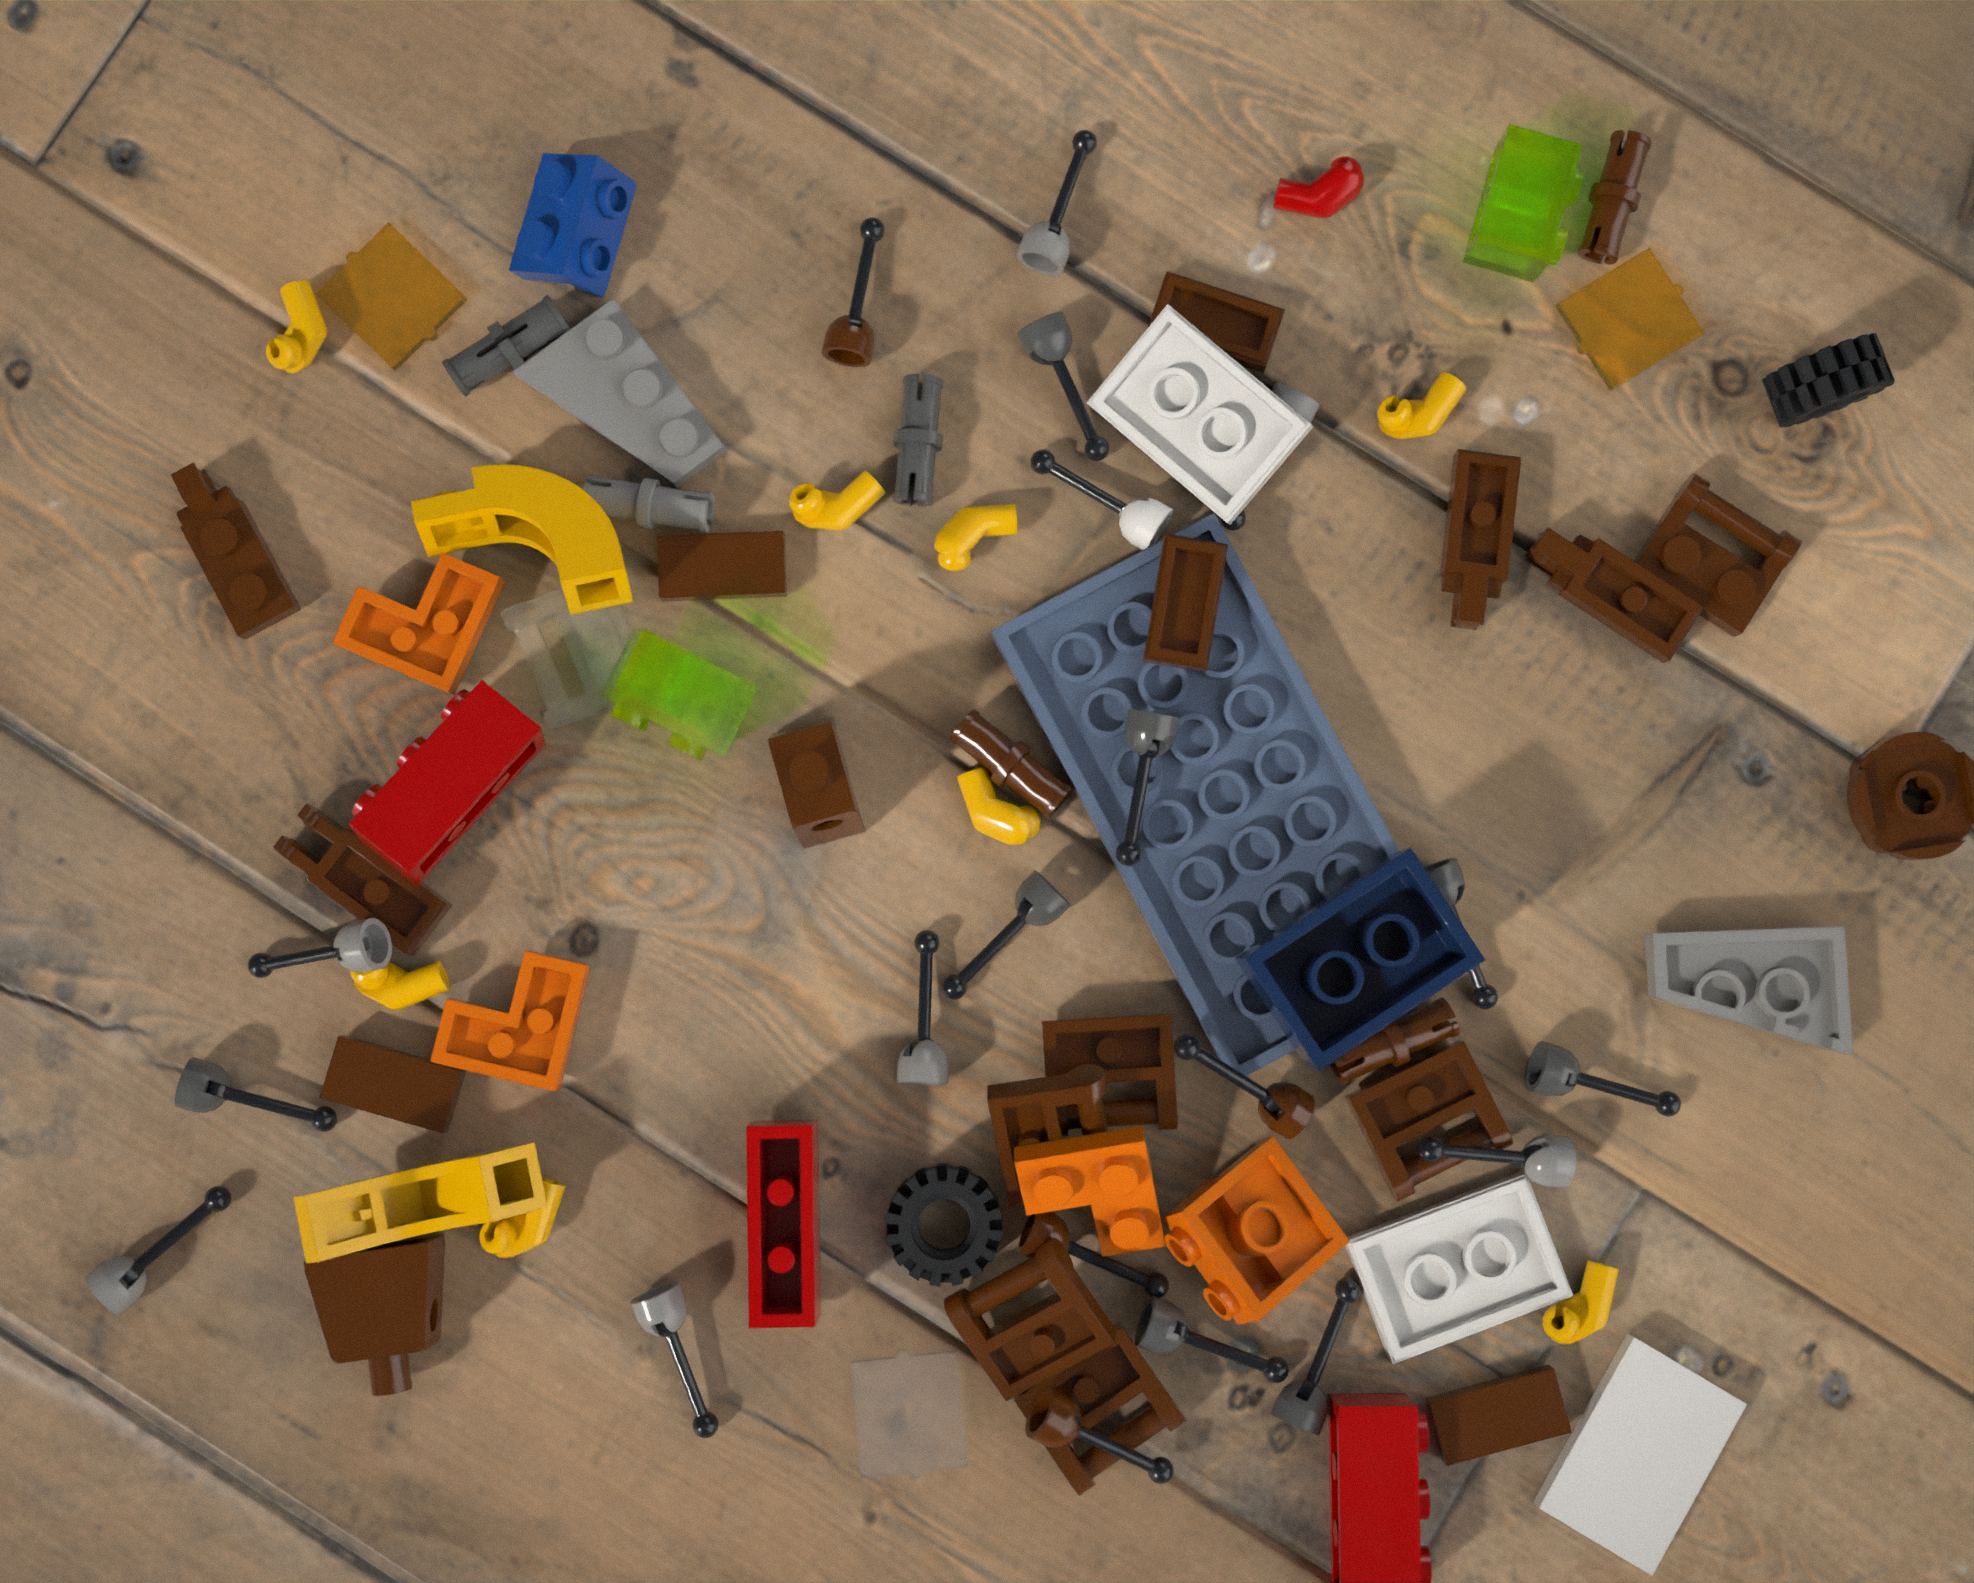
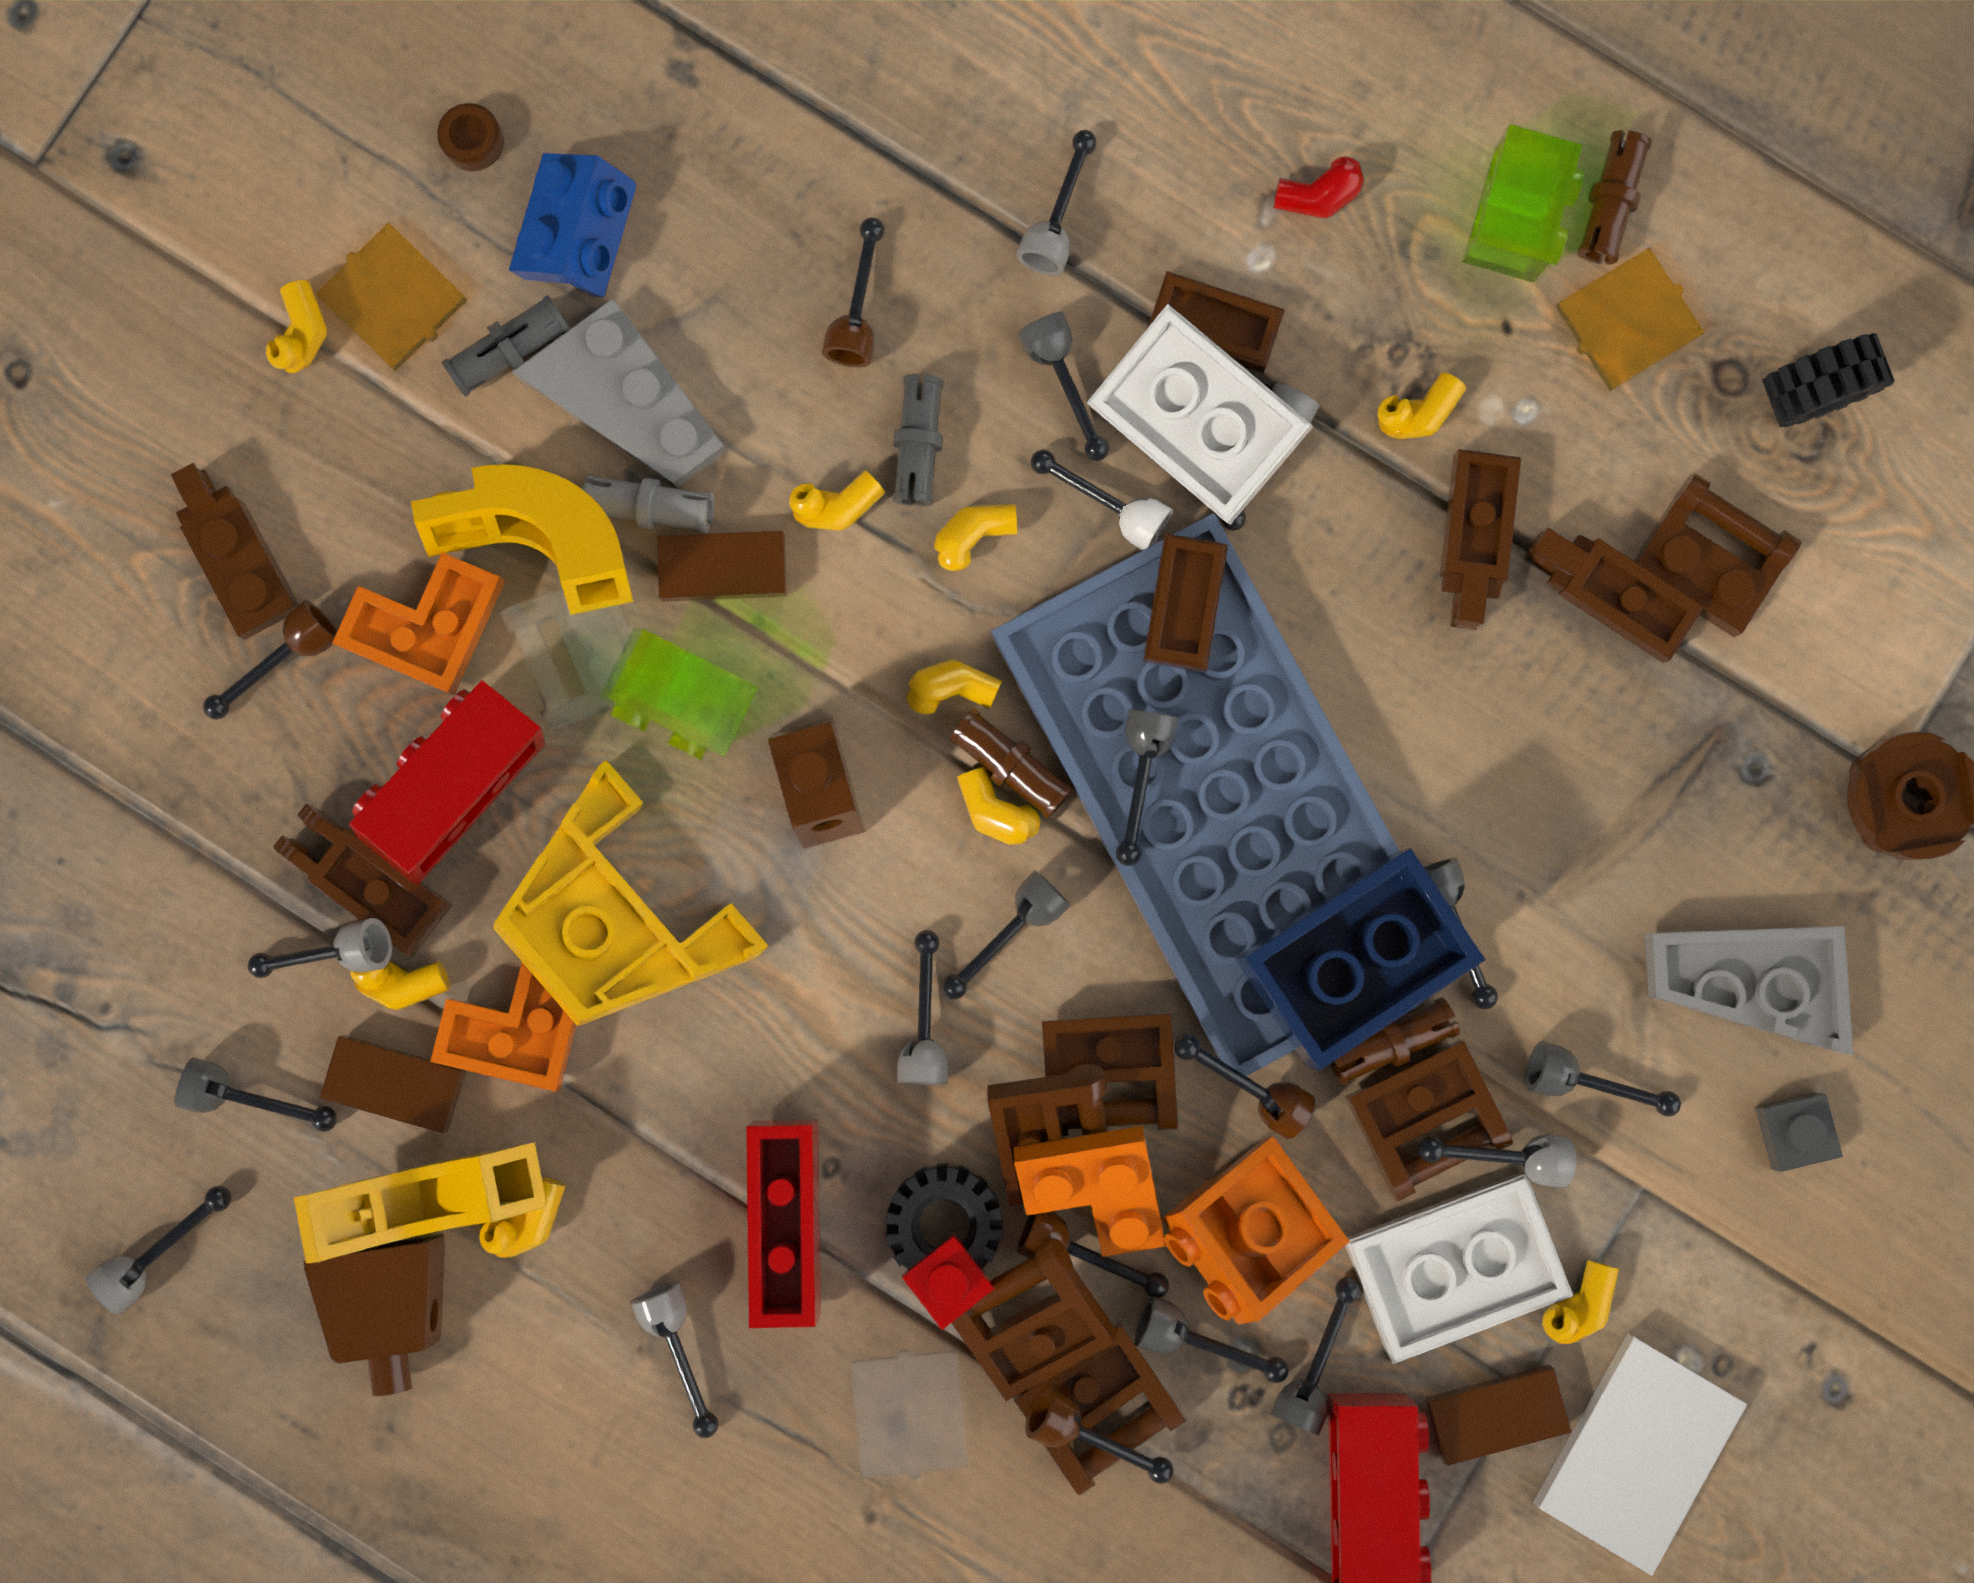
(305, 633): none -> hinge
(470, 137): none -> reddish brown tile
(590, 930): none -> yellow wing
(947, 680): none -> yellow arm
(948, 1281): none -> red plate
(1799, 1132): none -> dark grey plate

